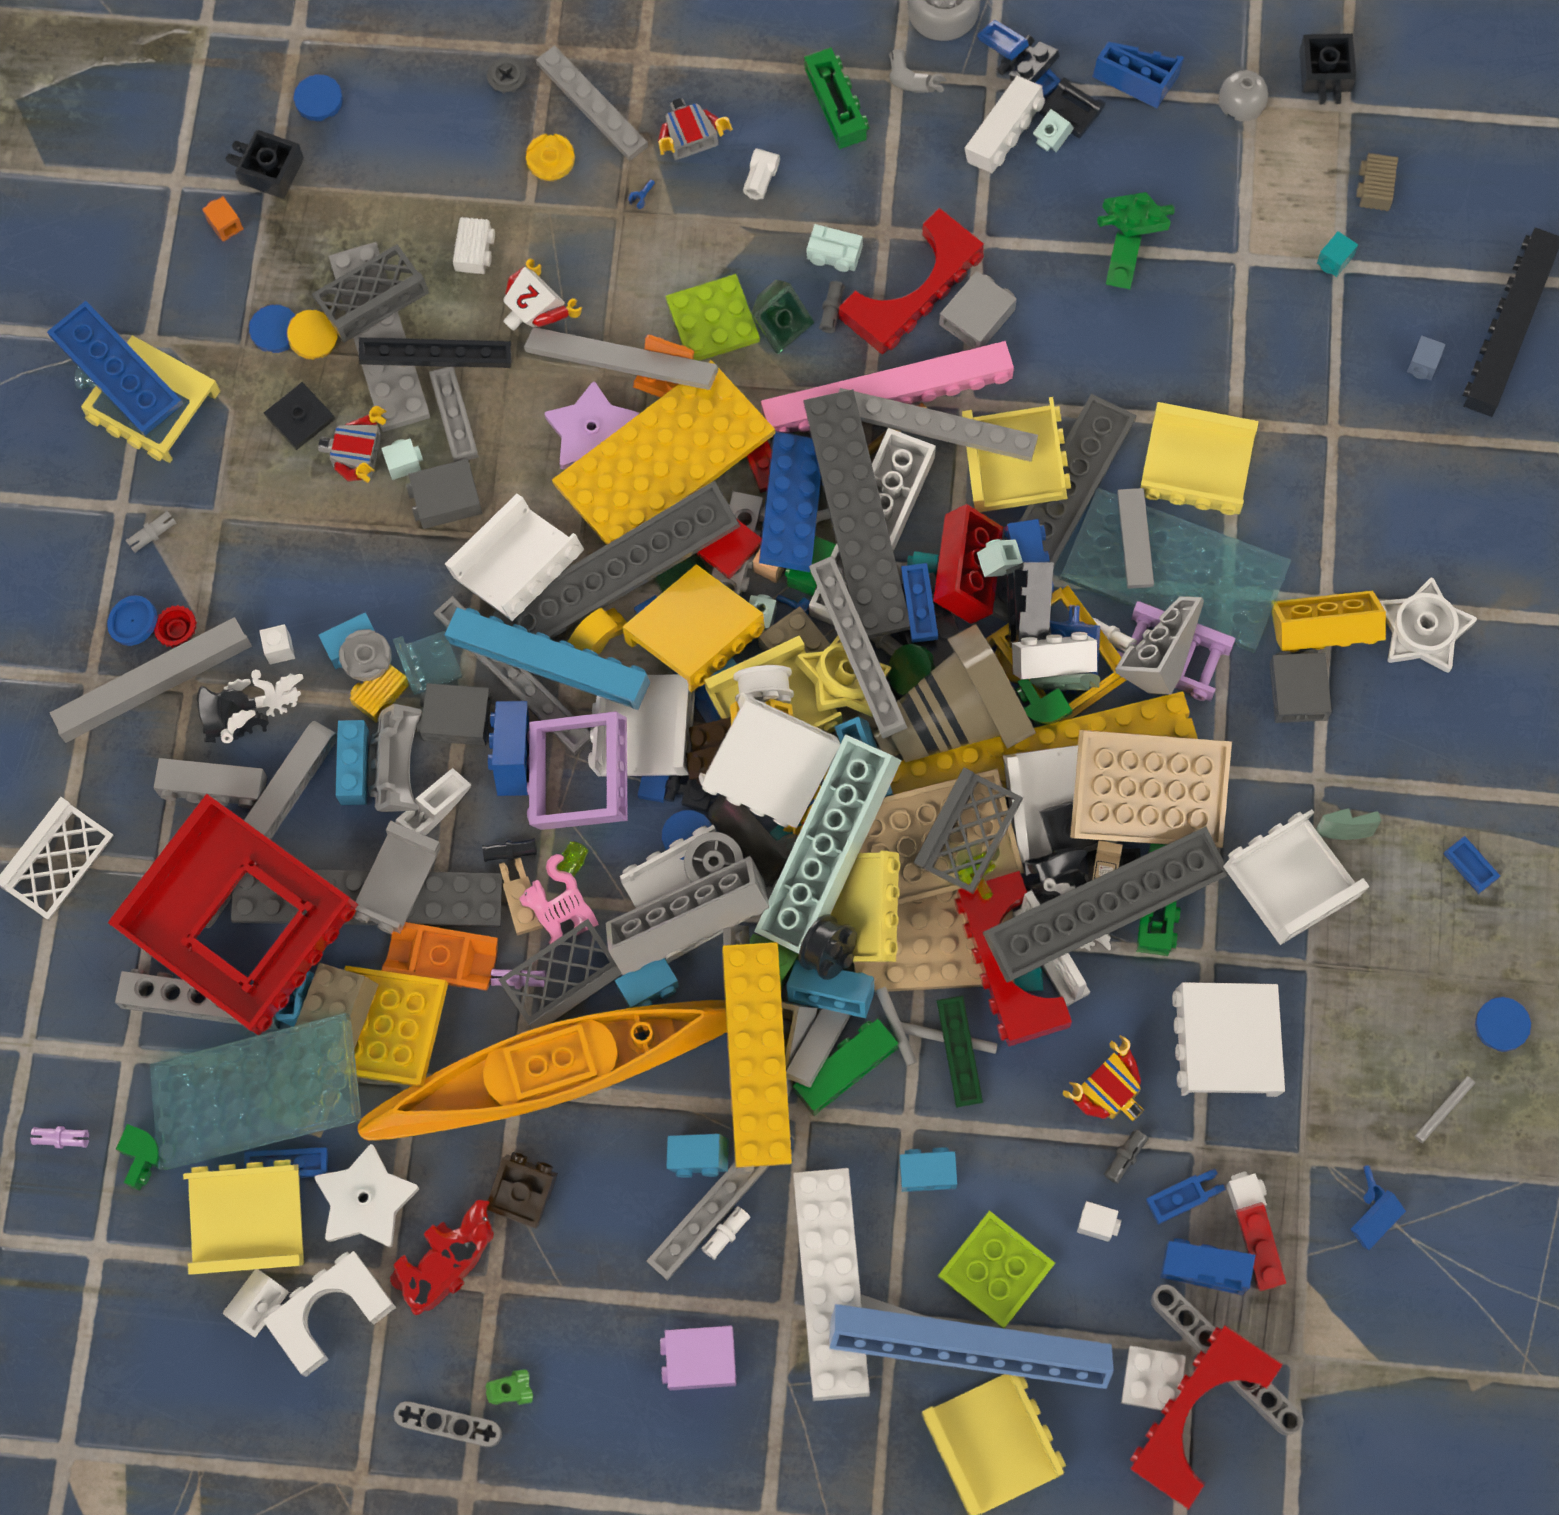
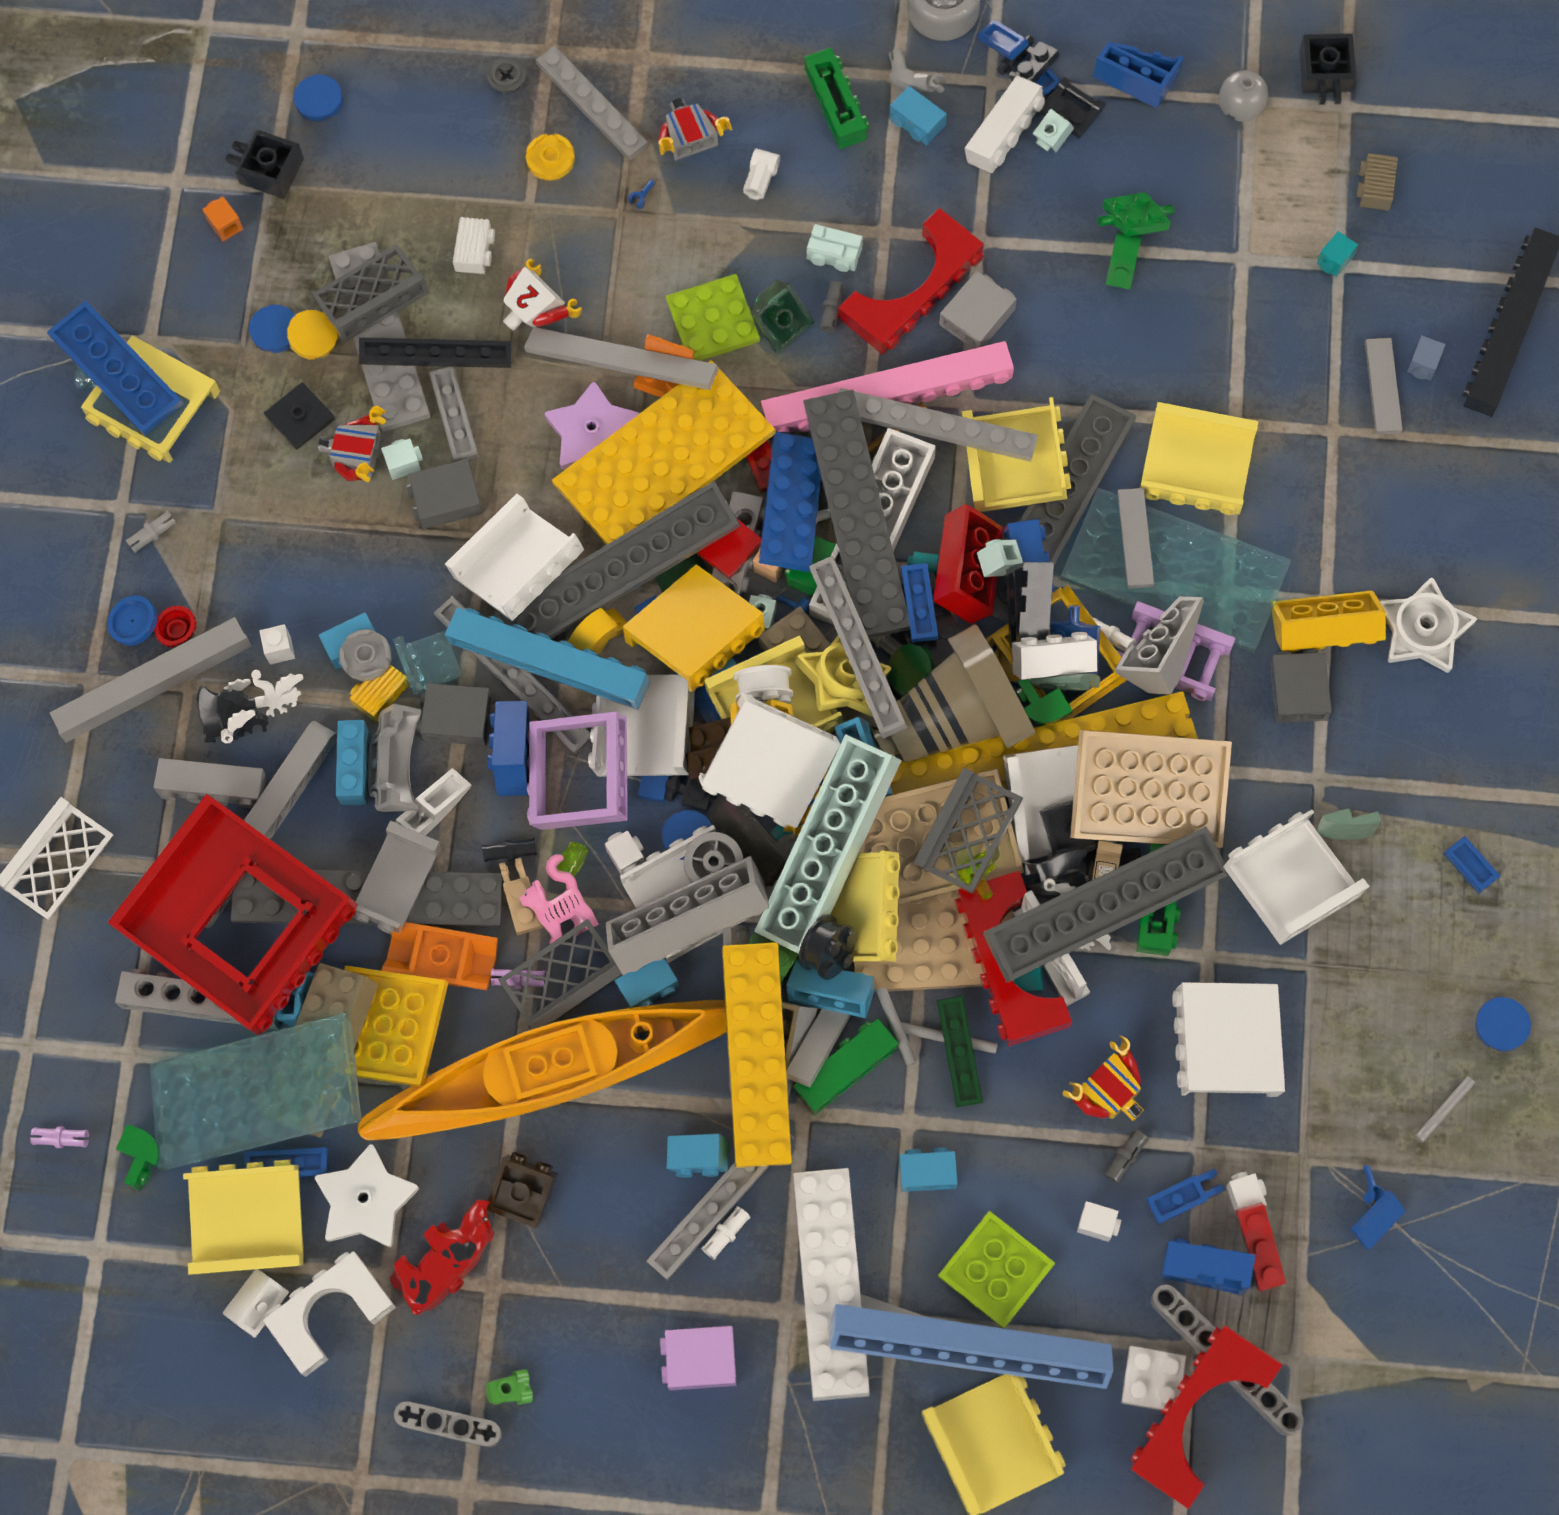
(624, 850): none -> white brick
(917, 116): none -> dark azure brick
(1383, 386): none -> light grey tile

